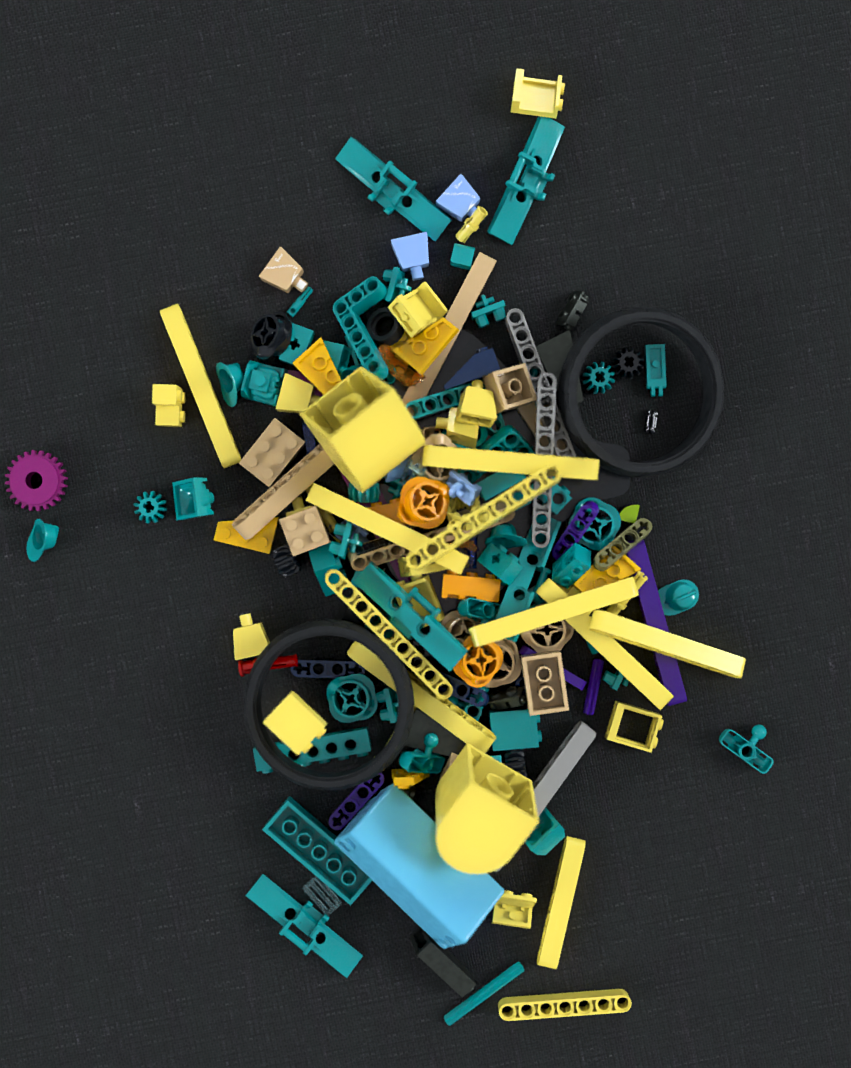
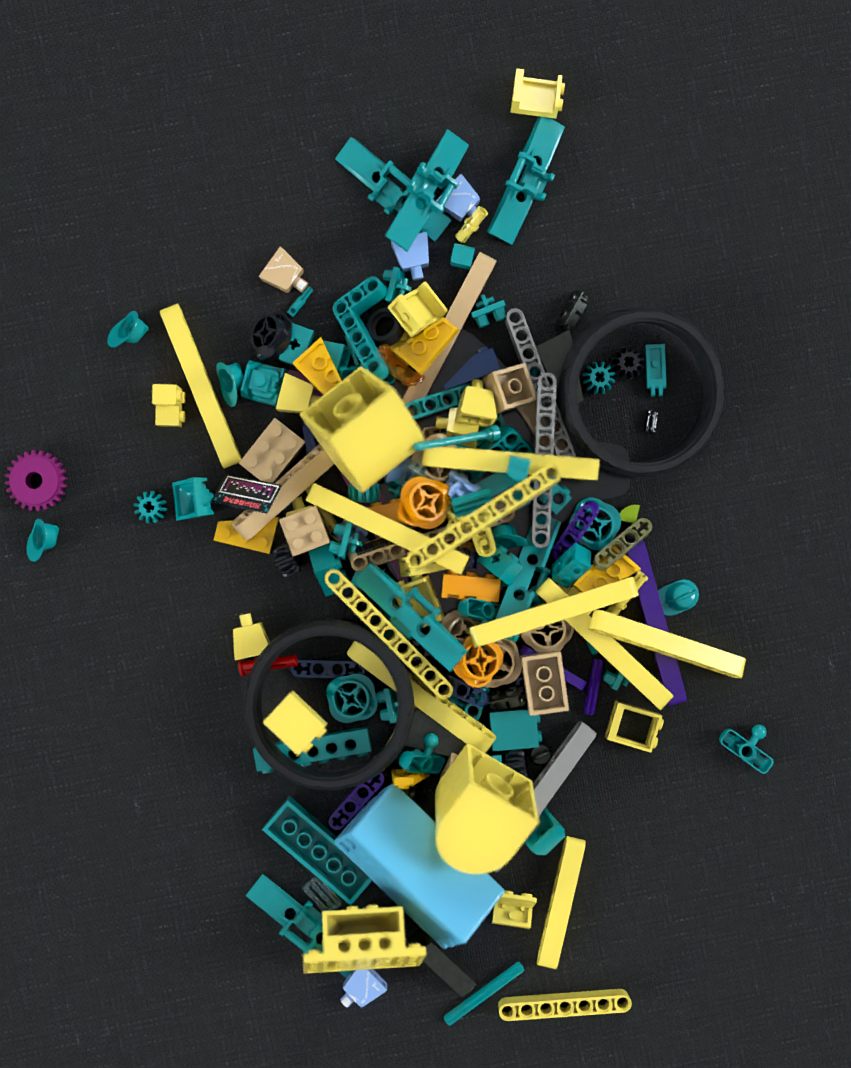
(127, 330): none -> teal piece
(246, 493): none -> black sticker
(362, 987): none -> light blue torso
(363, 941): none -> light yellow wedge
(423, 185): none -> teal piece
(472, 504): none -> teal tile
(481, 541): none -> light yellow plate
(491, 433): none -> teal piece
(518, 467): none -> teal piece
(540, 754): none -> pearl dark grey tile

